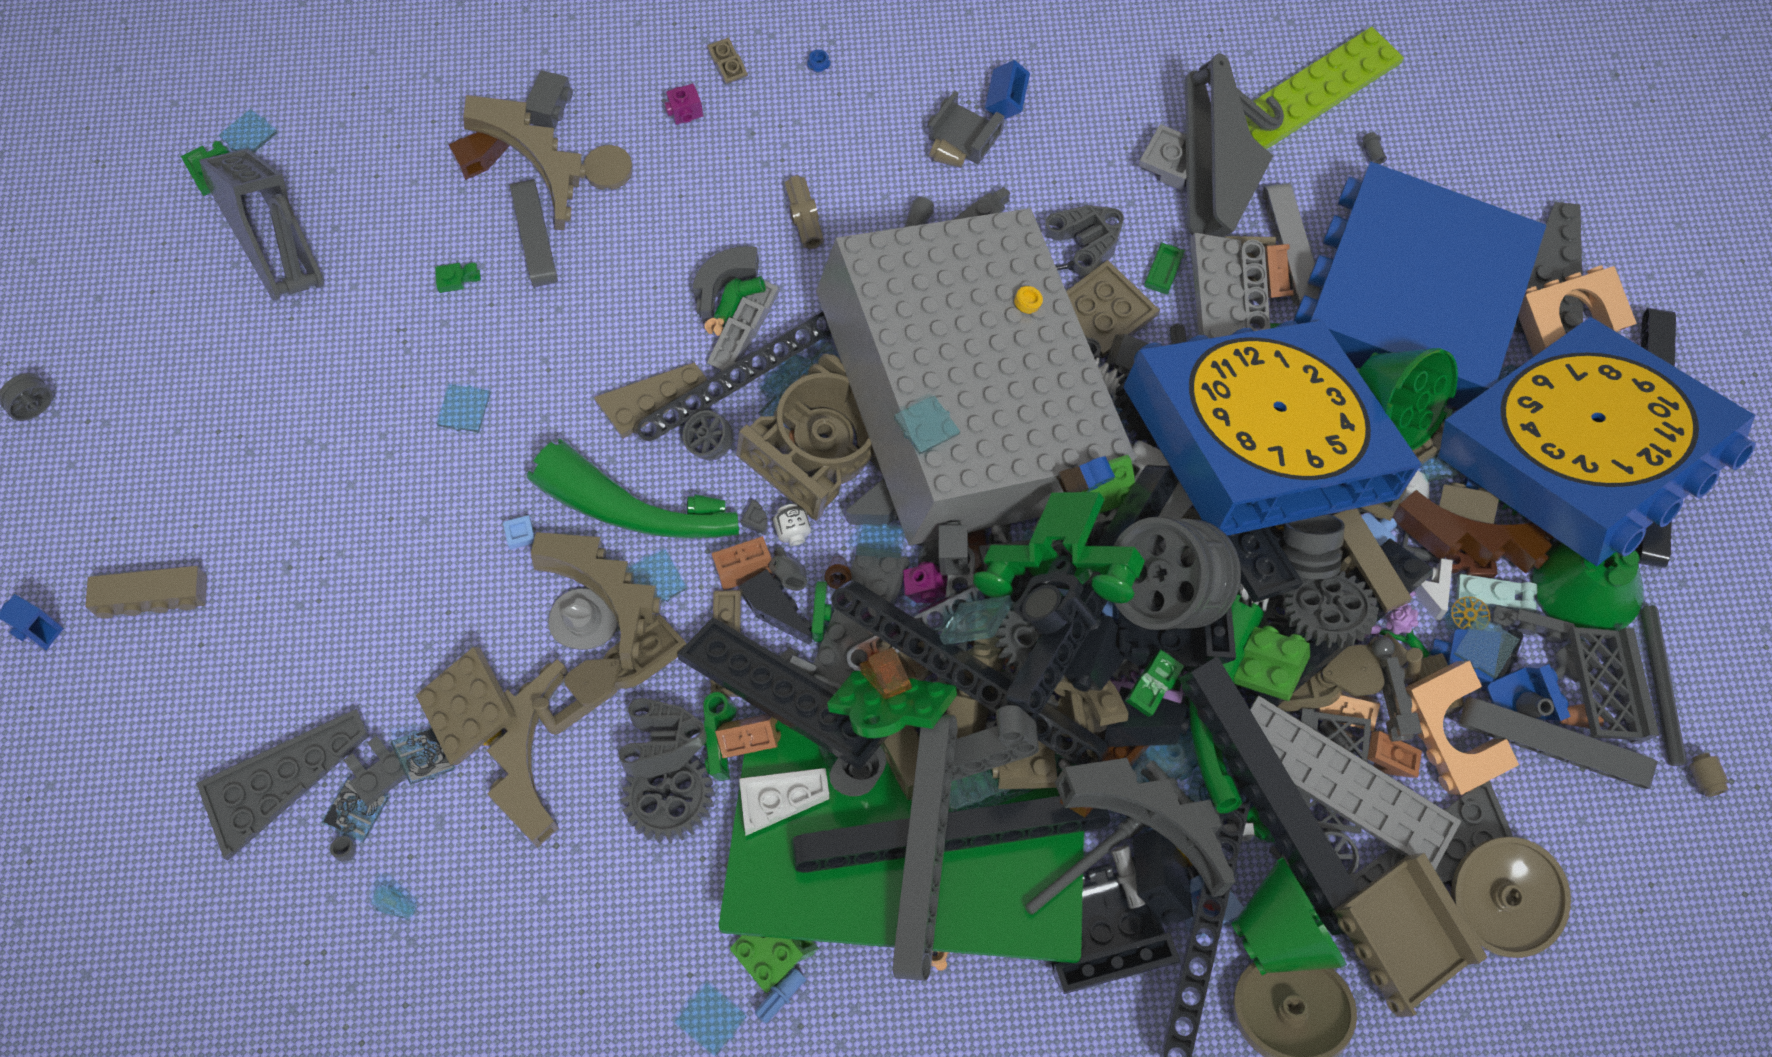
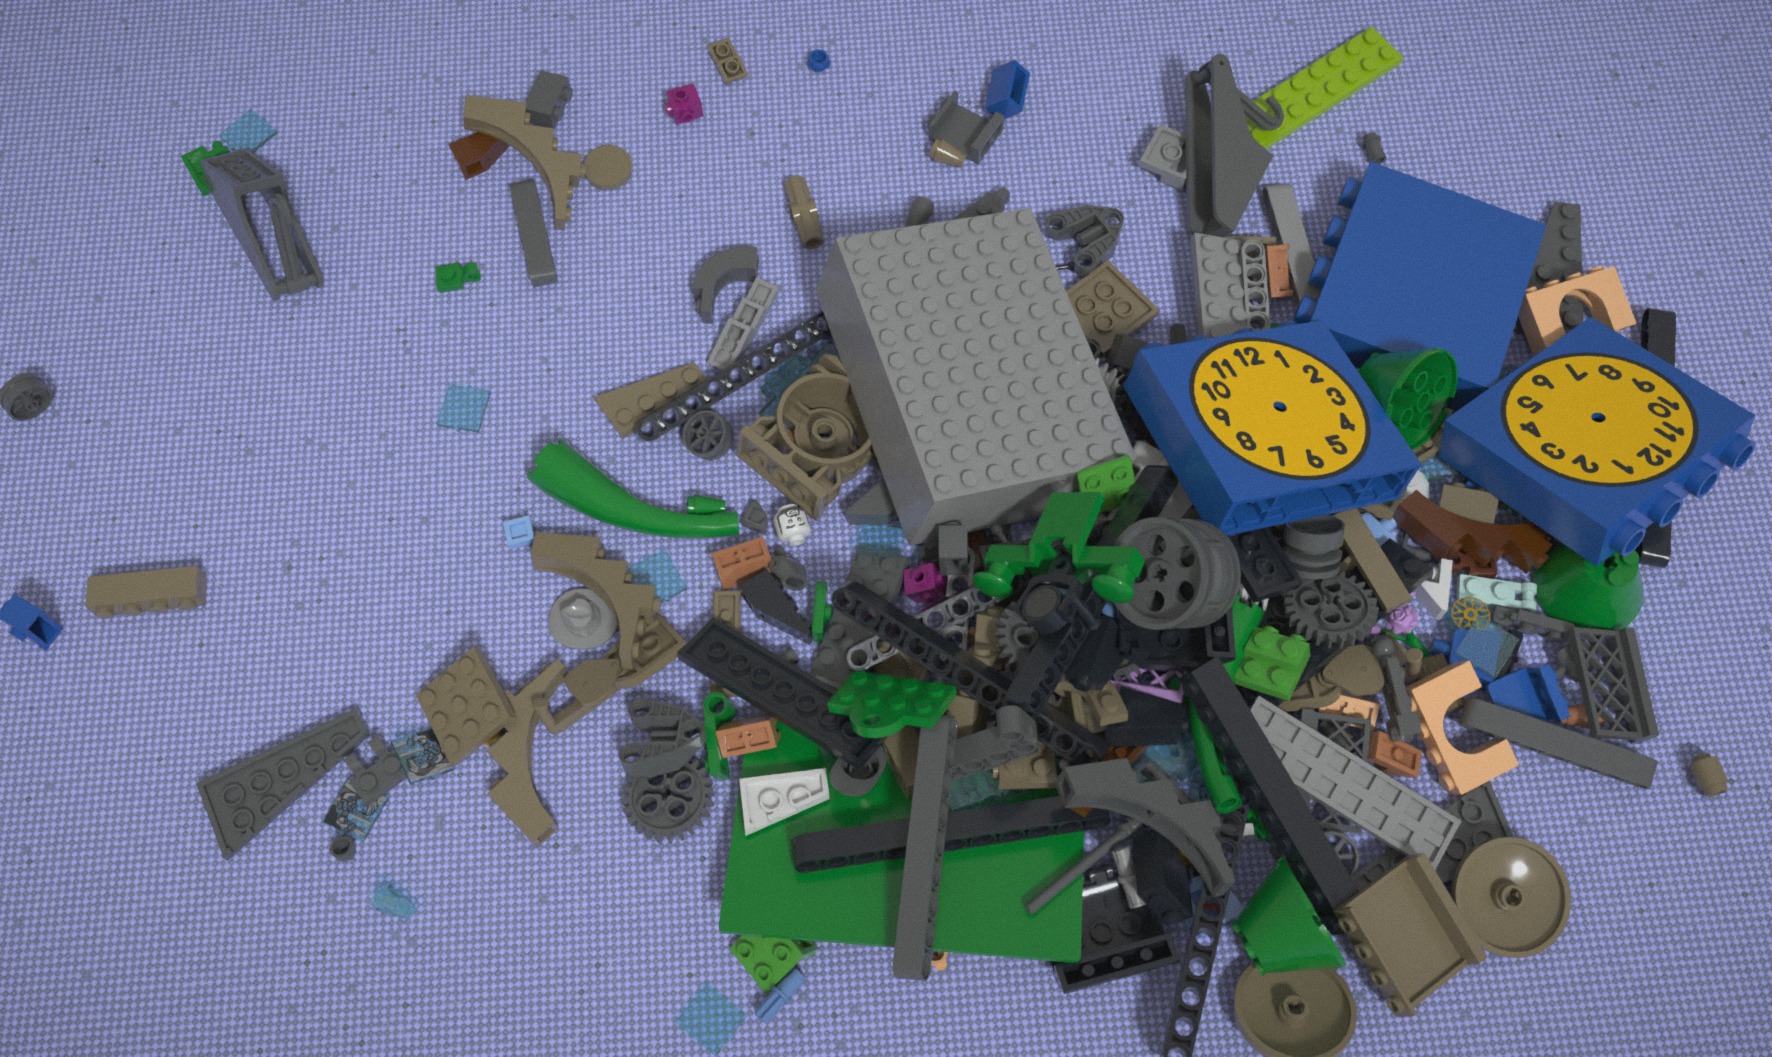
(730, 300): green arm -> none
(803, 664): dark grey tile -> none
(837, 572): reddish brown cone -> none
(886, 673): clear orange slope -> none
(926, 424): clear light blue piece -> none
(976, 620): clear light blue tile -> none
(1028, 299): yellow tile -> none
(1086, 476): leg -> none
(1154, 682): green slope -> none
(1164, 268): green tile -> none
(1534, 705): dark grey cone -> none
(1663, 686): dark grey axle -> none

